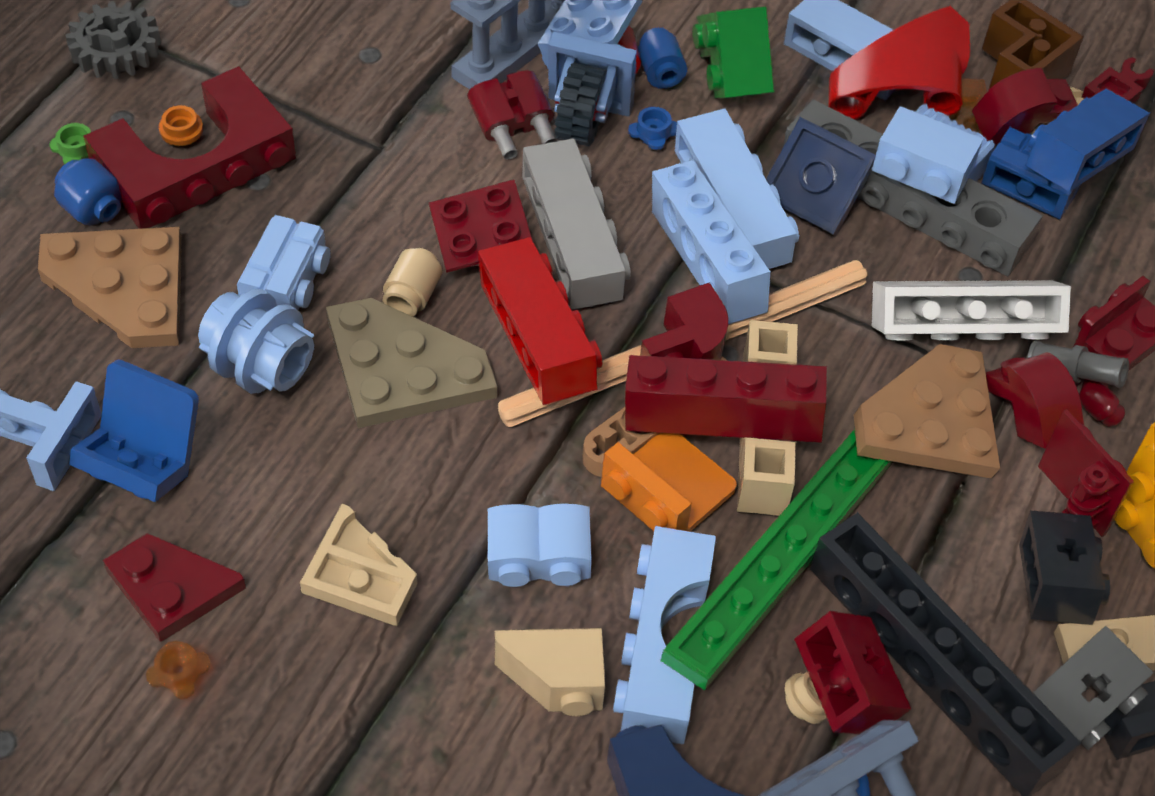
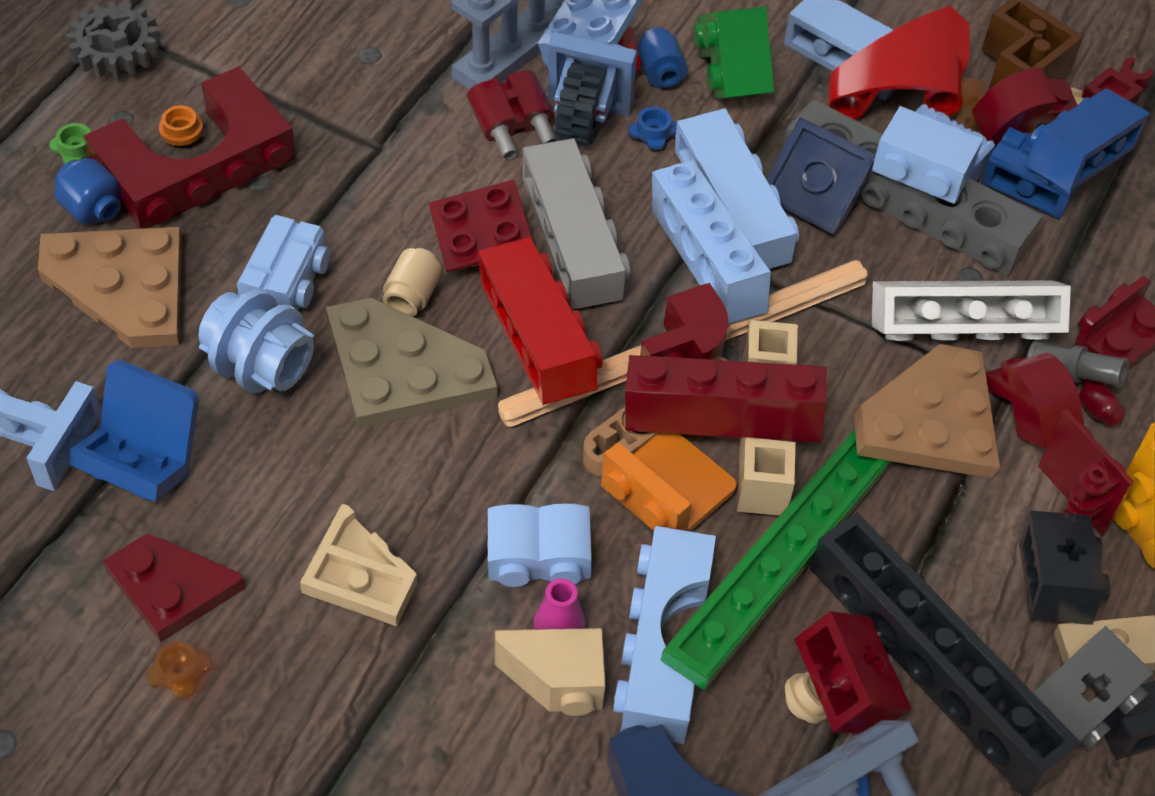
(560, 607): none -> dark pink cone

